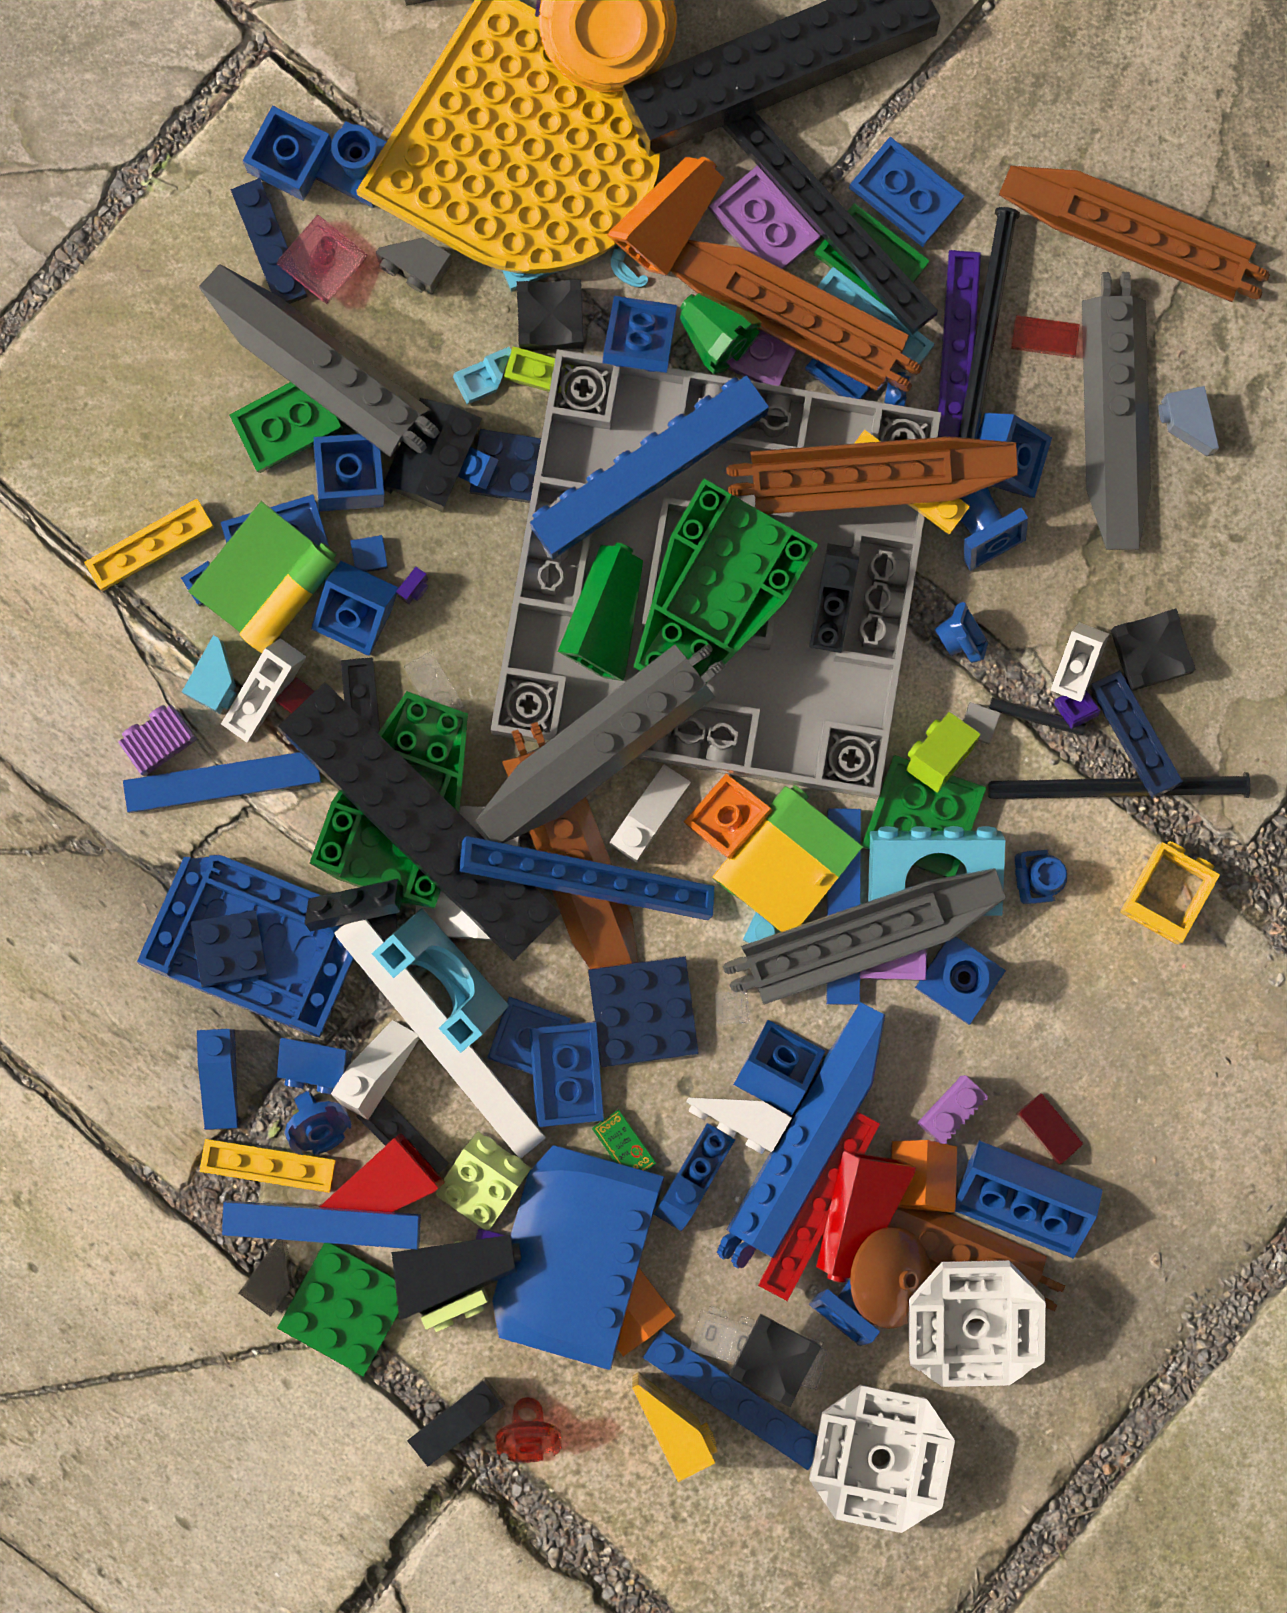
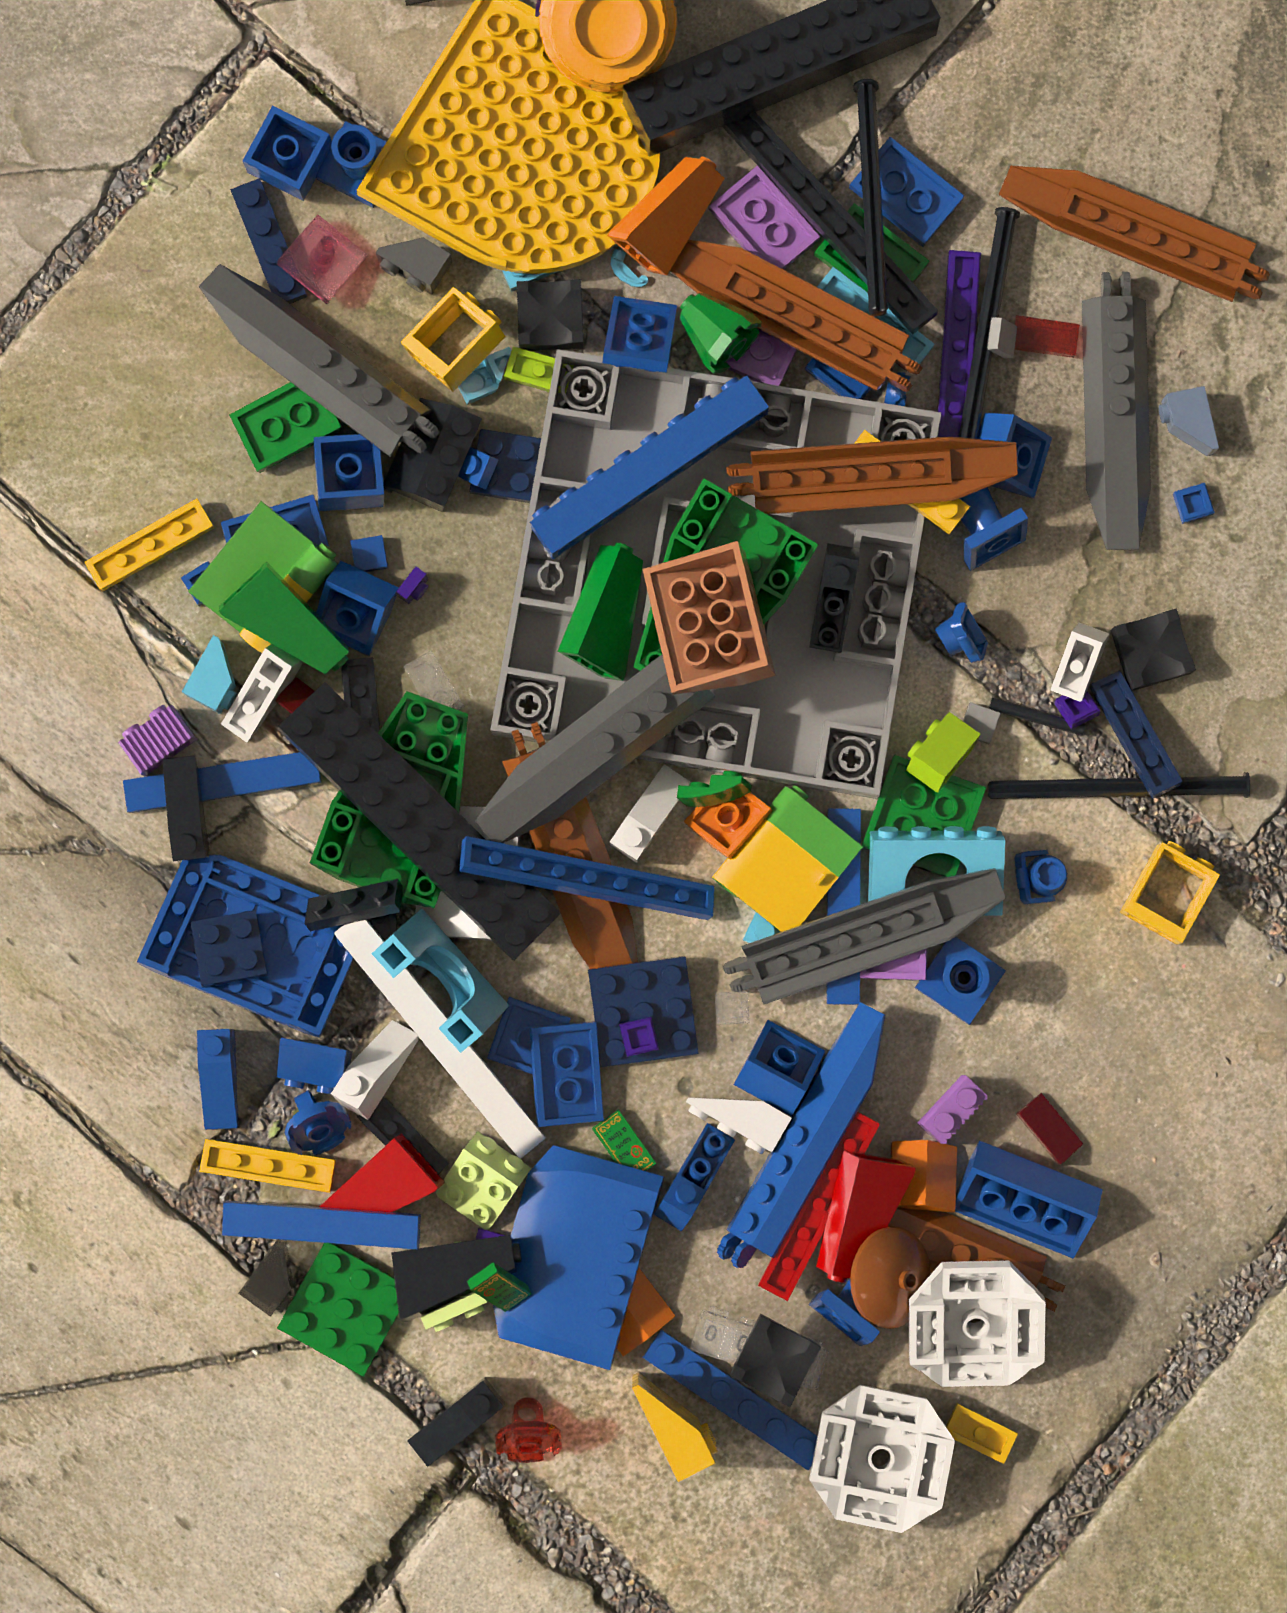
(185, 809): none -> black slope
(280, 616): none -> green slope
(437, 322): none -> yellow window
(499, 1287): none -> green tile
(639, 1036): none -> dark purple tile
(709, 620): none -> nougat slope
(721, 790): none -> green slope
(872, 199): none -> black axle
(981, 1433): none -> yellow plate
(1002, 337): none -> light grey tile
(1193, 503): none -> blue tile

